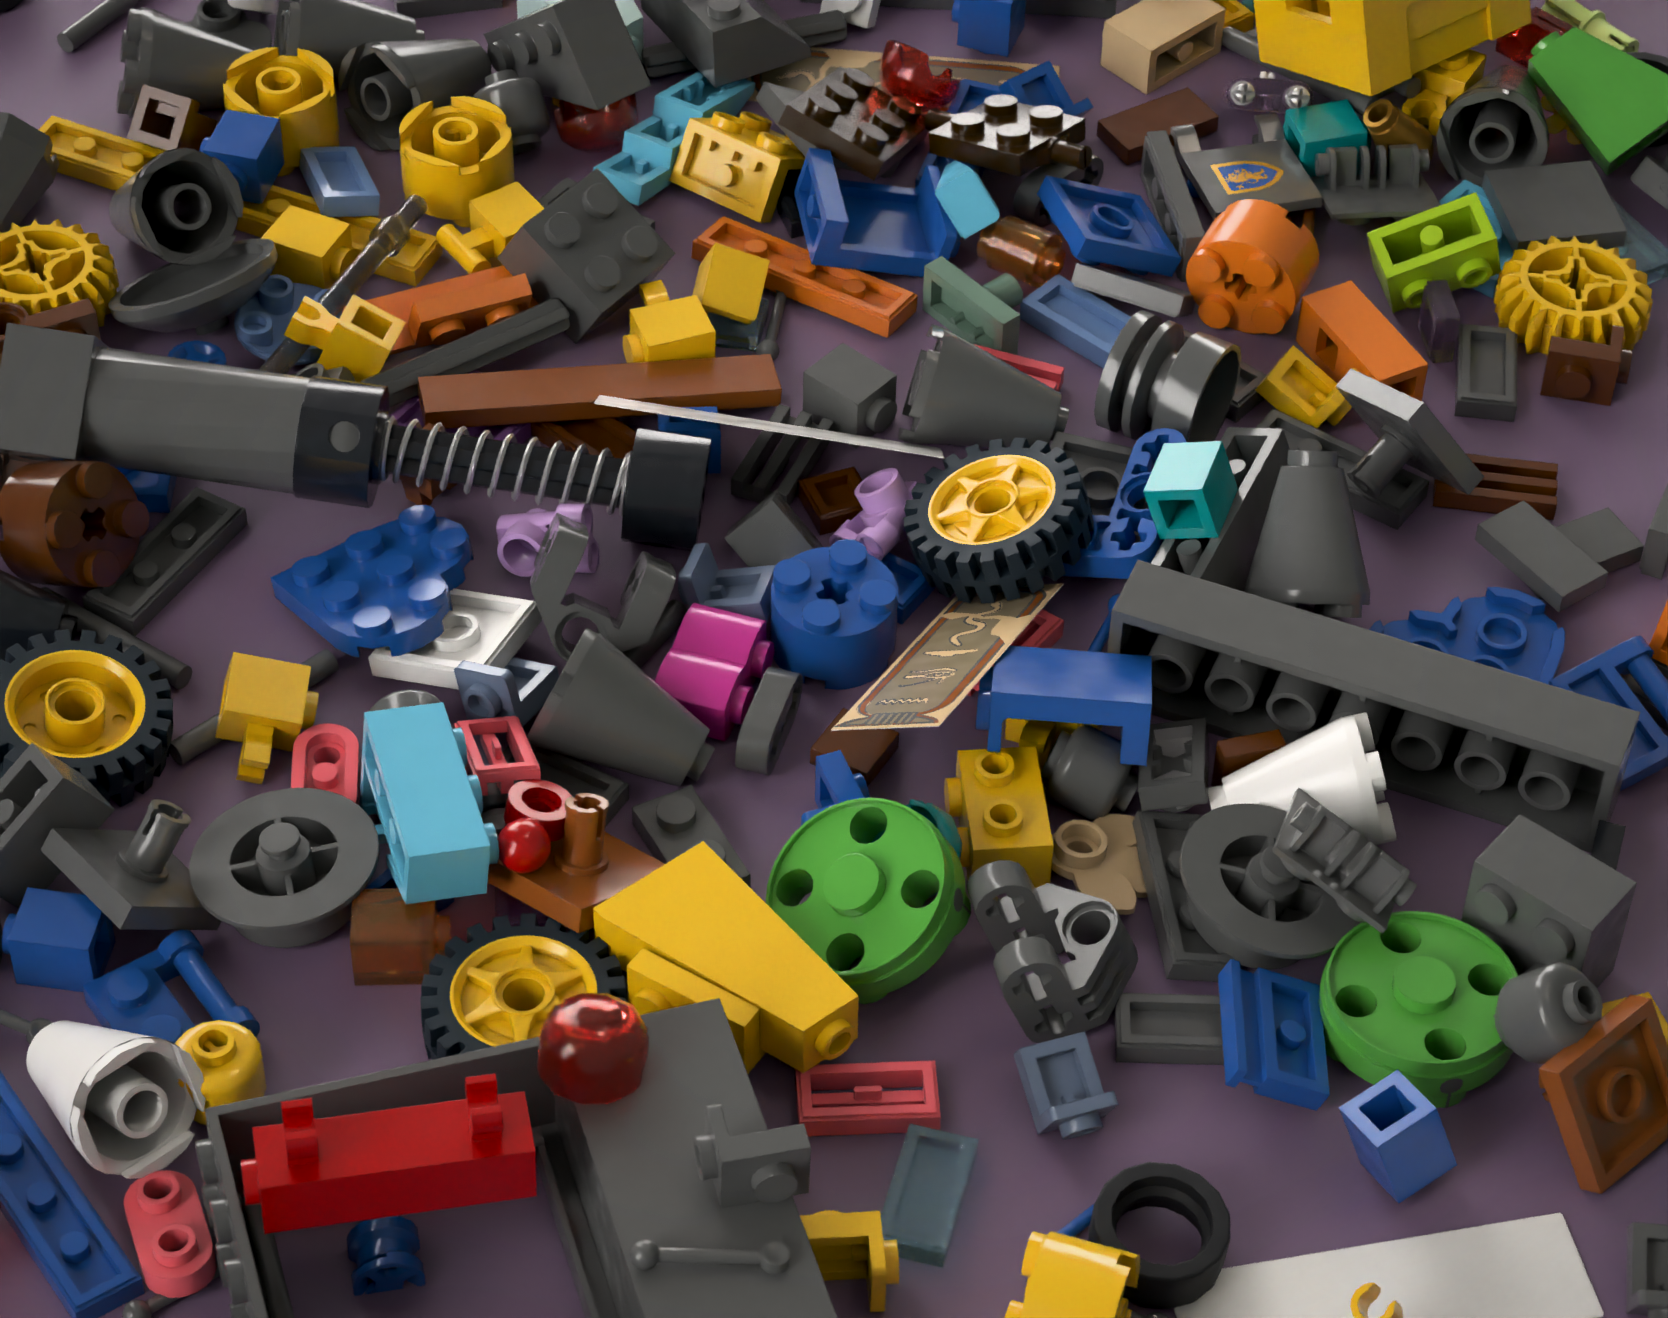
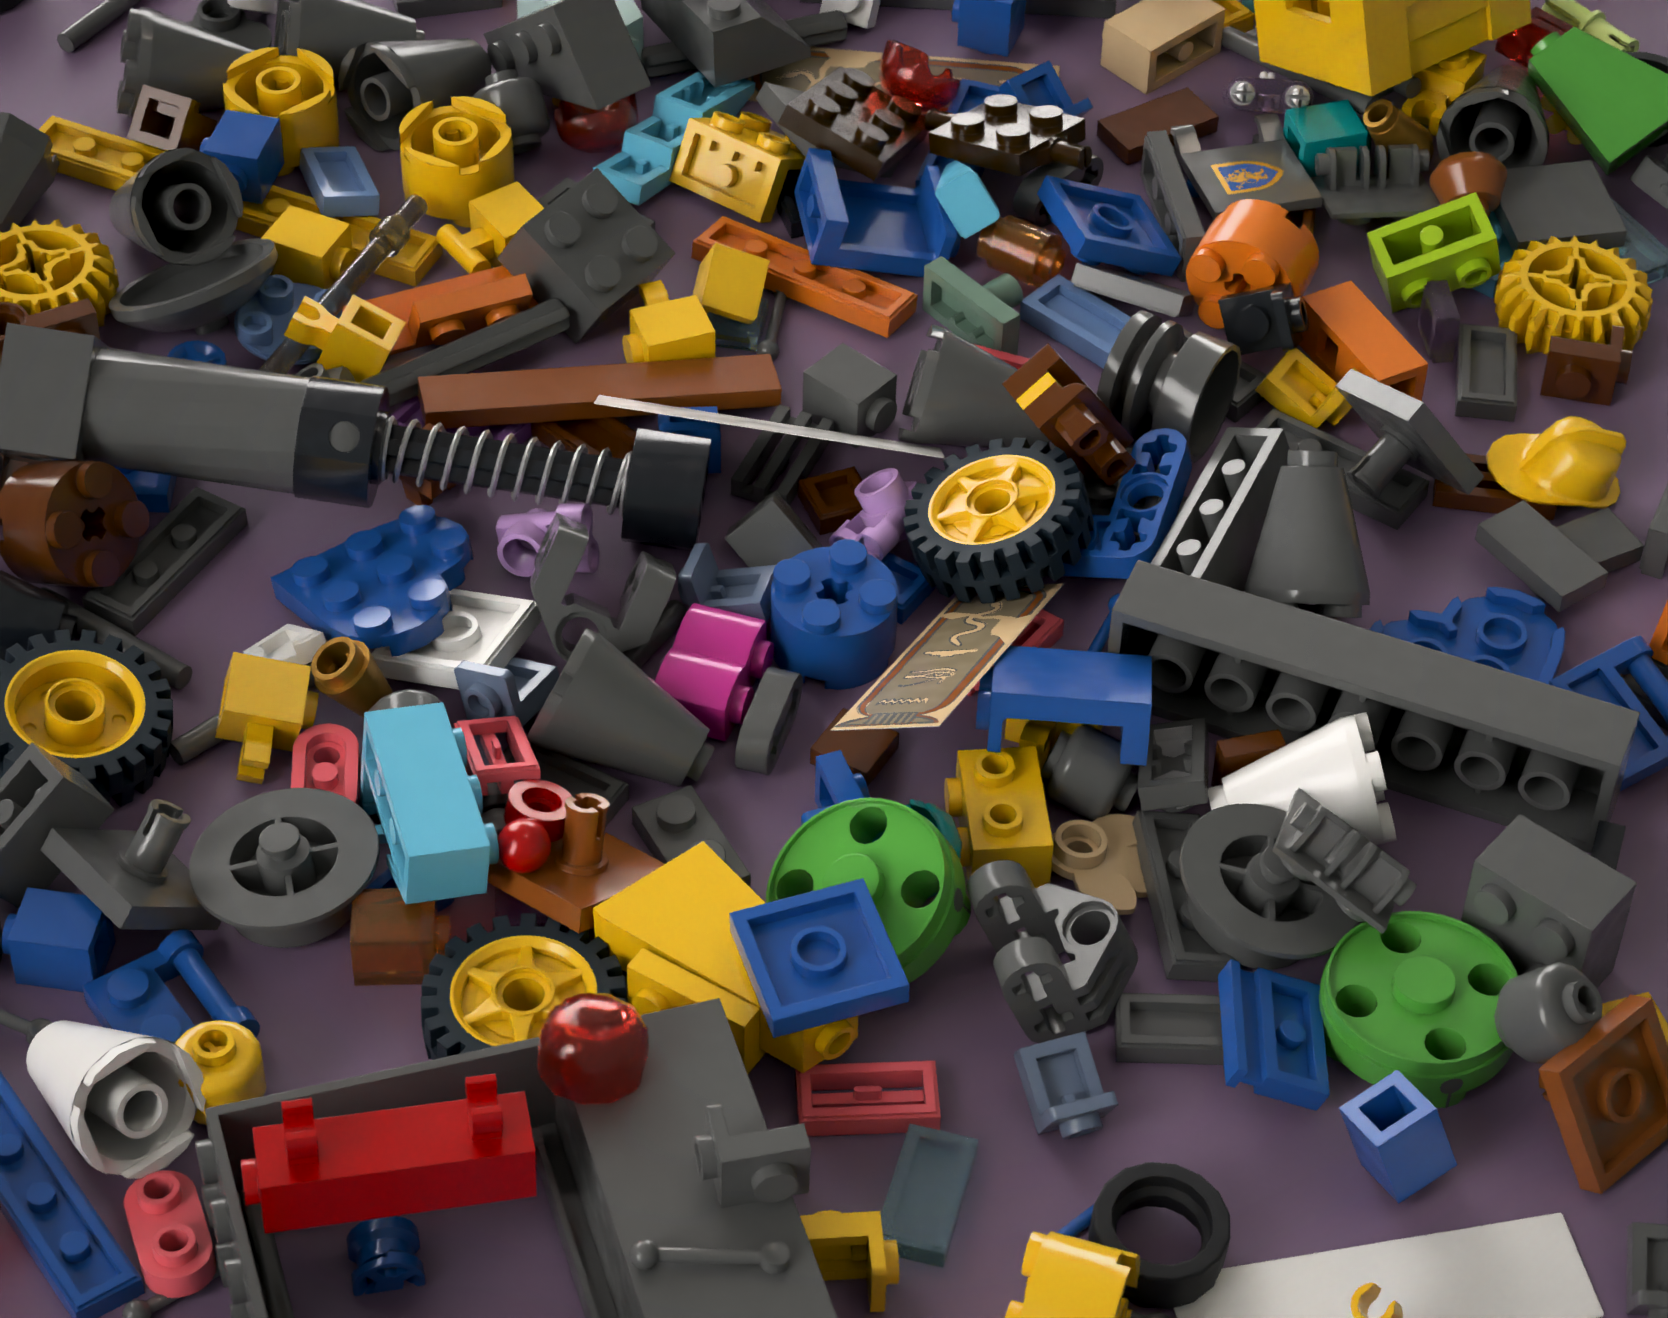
(289, 644): none -> white tile
(349, 674): none -> pearl gold cone
(818, 957): none -> blue plate
(1071, 416): none -> reddish brown hips
(1190, 490): teal brick -> none
(1264, 318): none -> black bracket
(1468, 174): none -> dark orange cone
(1564, 465): none -> yellow piece

